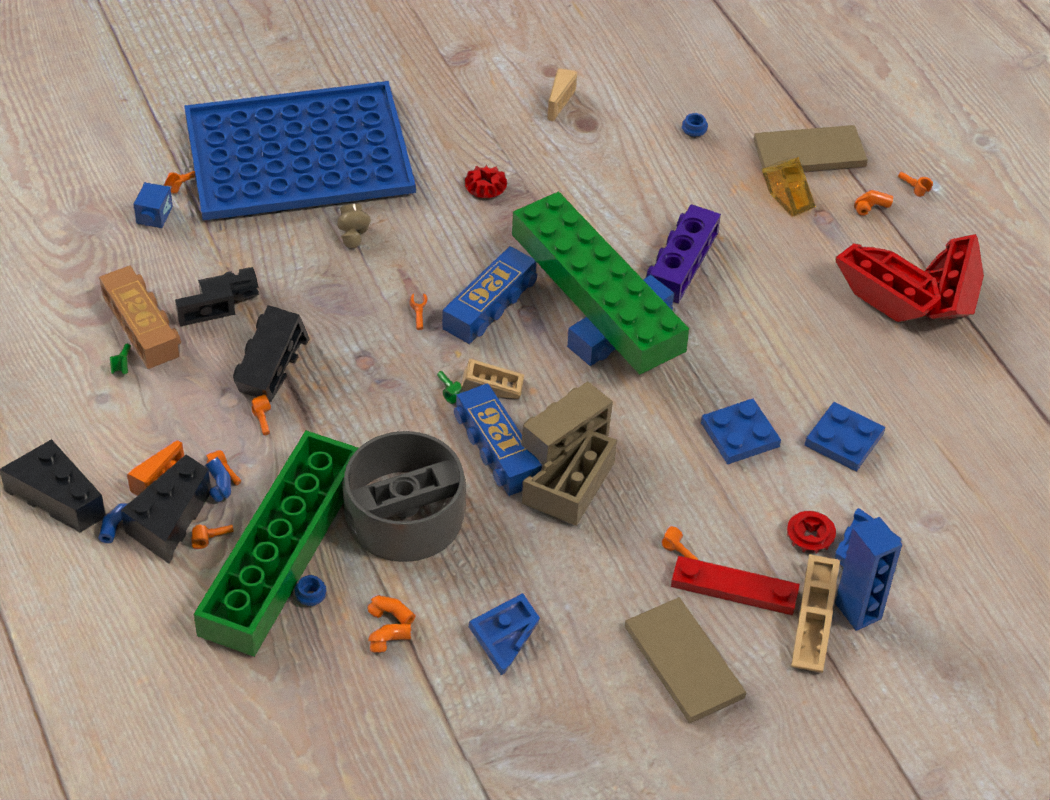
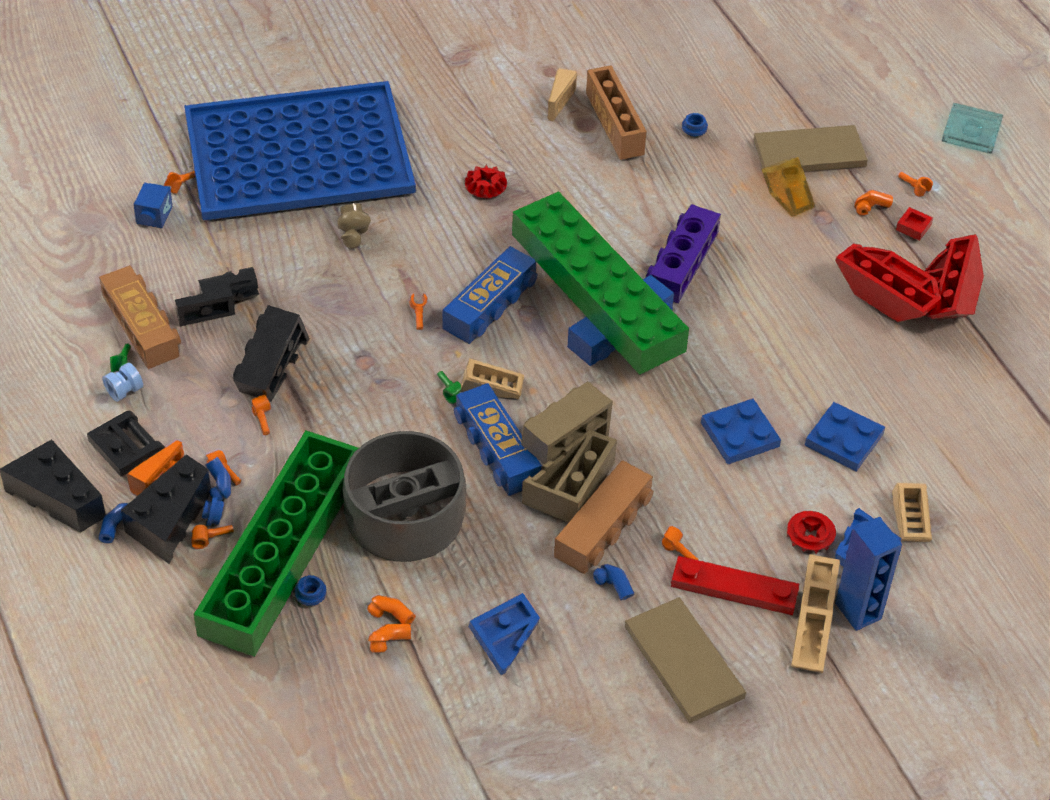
(118, 447): none -> black plate
(122, 382): none -> light blue wheel
(213, 511): none -> blue plate
(603, 517): none -> medium nougat brick
(616, 112): none -> medium nougat brick
(616, 577): none -> blue arm
(912, 491): none -> tan slope
(914, 223): none -> red plate
(972, 128): none -> clear light blue tile

